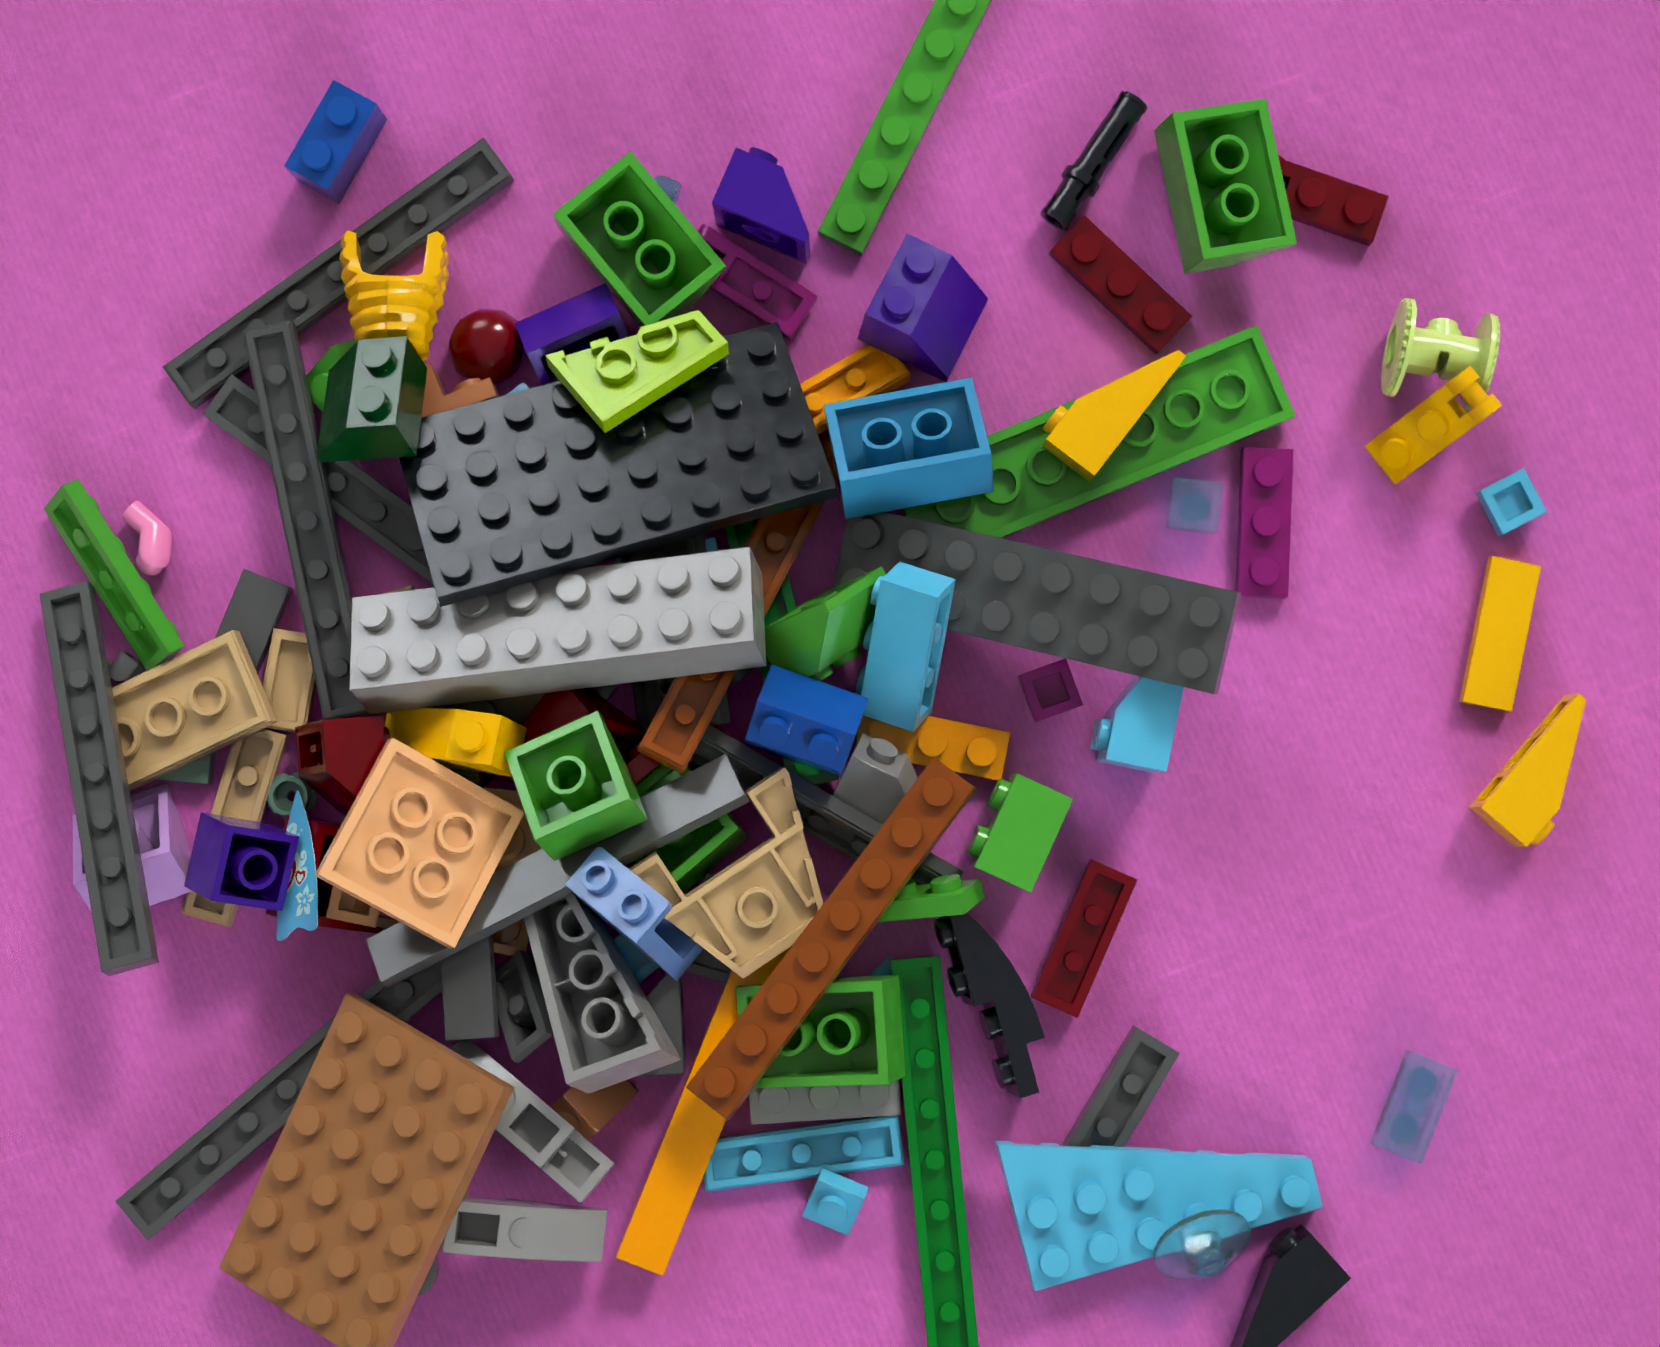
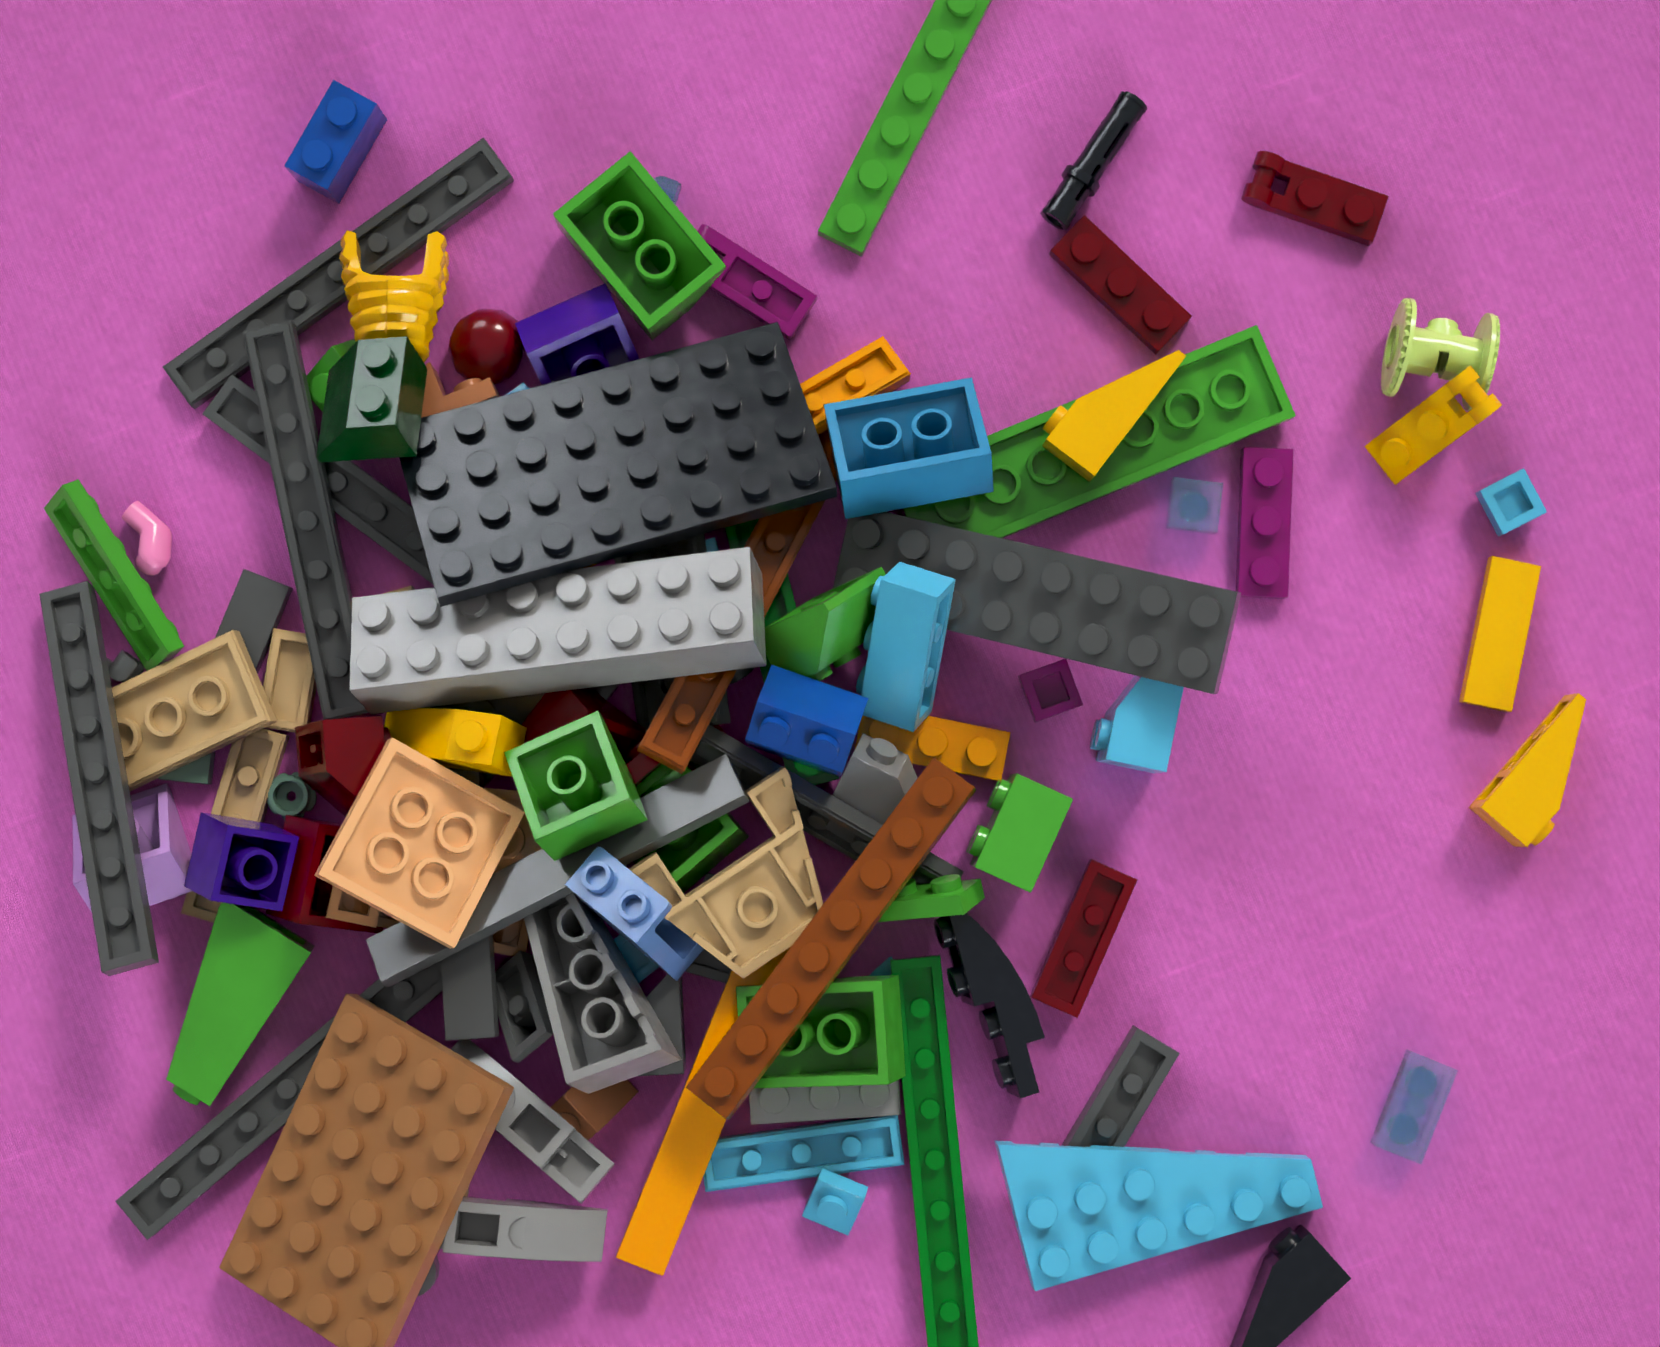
(236, 990): none -> bright green slope
(302, 893): medium azure sticker -> none
(635, 371): lime wing -> none
(760, 204): dark purple slope -> none
(923, 309): dark purple slope -> none
(1202, 1244): clear light blue dish -> none
(1224, 185): bright green slope -> none

